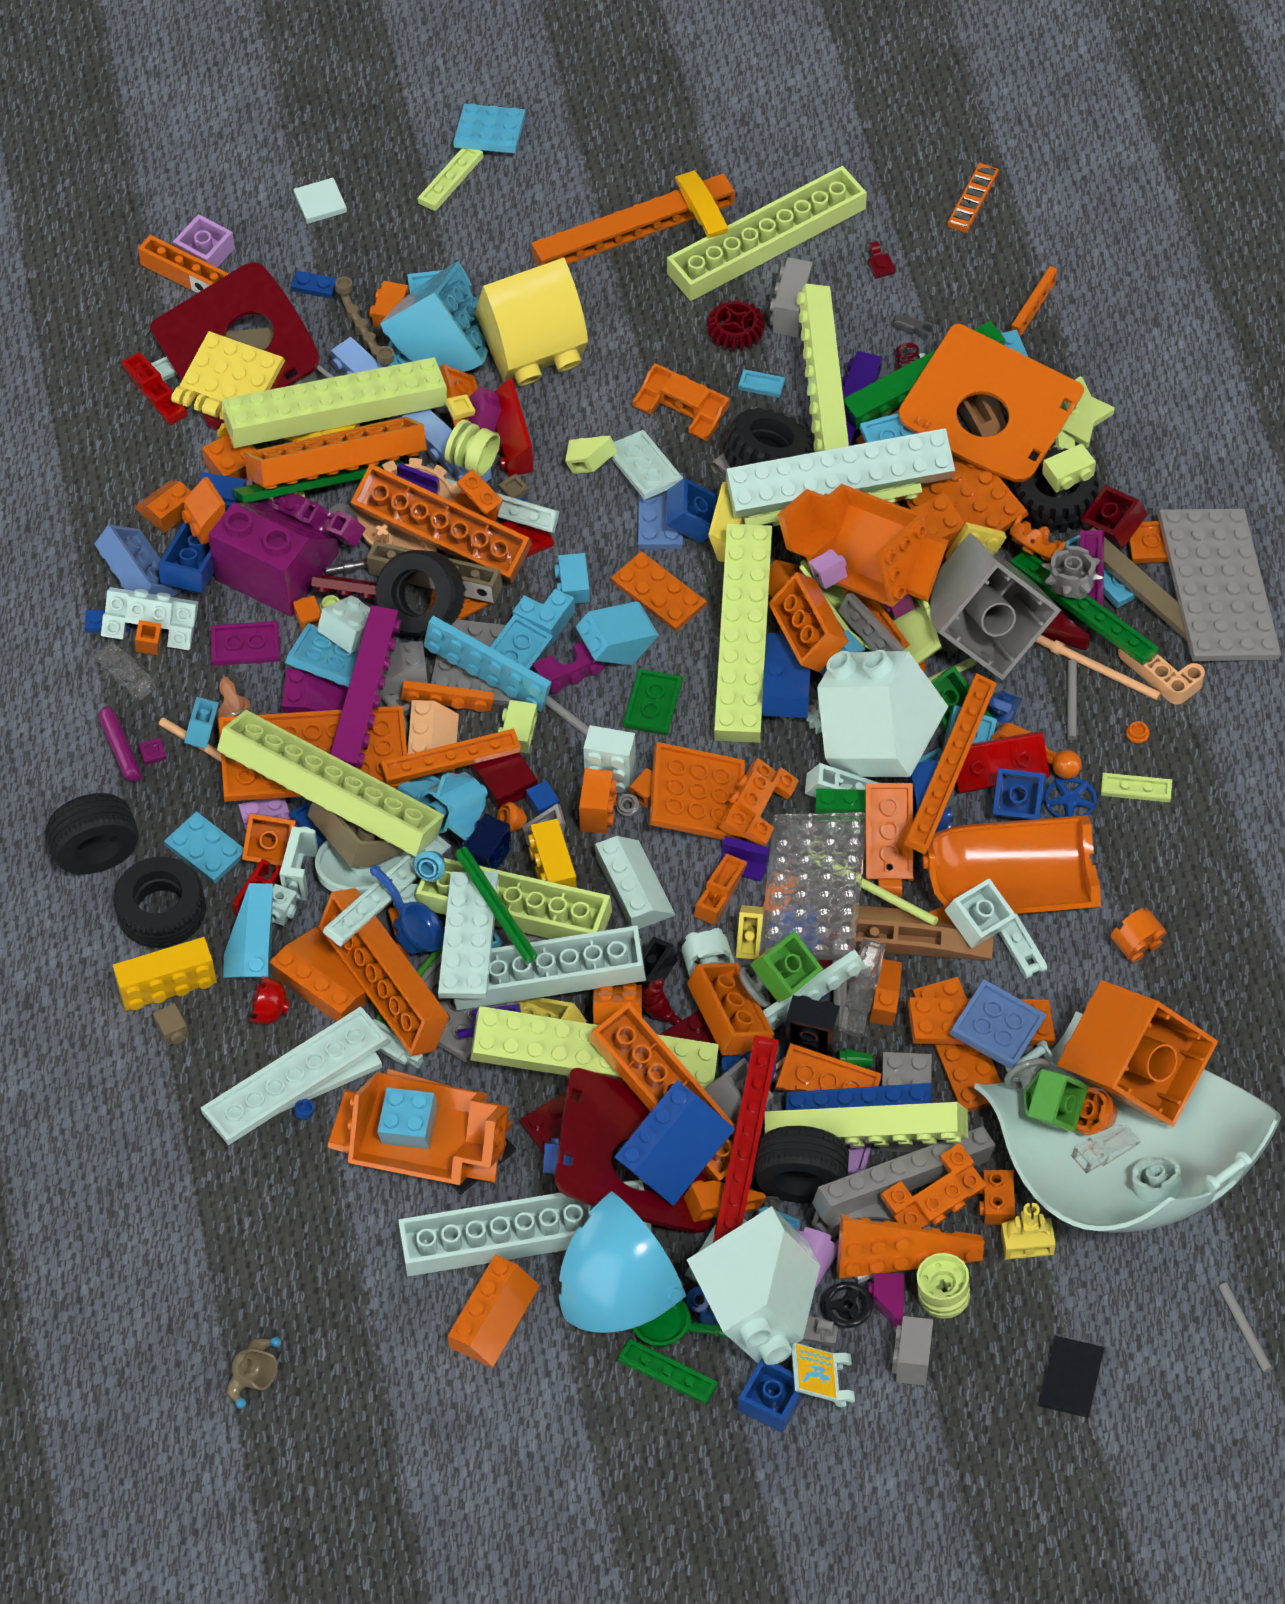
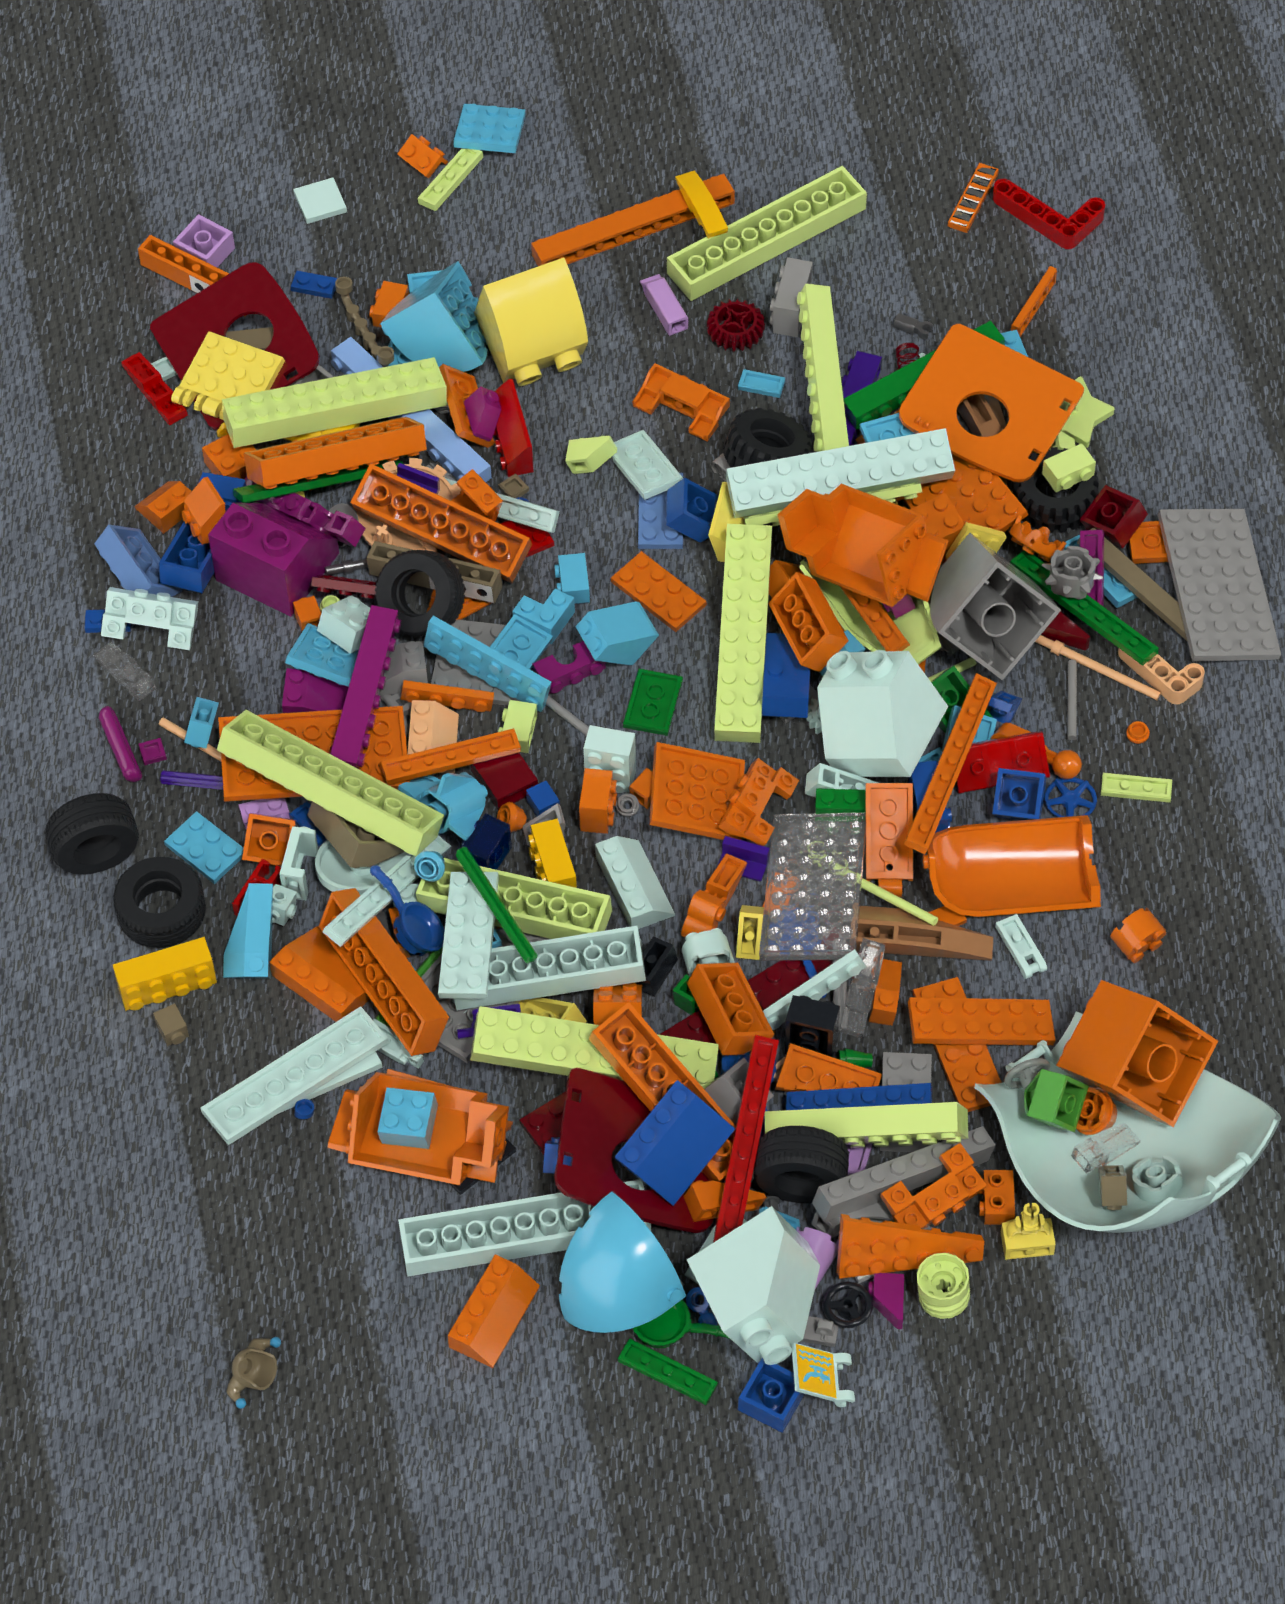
(148, 637): orange brick -> none
(191, 779): none -> dark purple axle
(233, 704): nougat piece -> none
(245, 643): magenta tile -> none
(269, 1002): red cylinder -> none
(421, 156): none -> orange bracket
(460, 407): light yellow tile -> none
(472, 447): yellowish green wheel -> none
(657, 1004): dark red piece -> none
(665, 304): none -> lavender piece
(683, 997): none -> green panel
(703, 913): none -> orange brick
(780, 970): bright green piece -> none
(828, 568): lavender brick -> none
(867, 625): light grey plate -> none
(880, 264): dark red plate -> none
(912, 1350): light grey brick -> none
(980, 913): light aqua brick -> none
(998, 1024): medium blue plate -> none
(1044, 219): none -> red beam
(1071, 1376): black tile -> none
(1113, 1186): none -> dark tan slope
(1245, 1327): light grey bar -> none

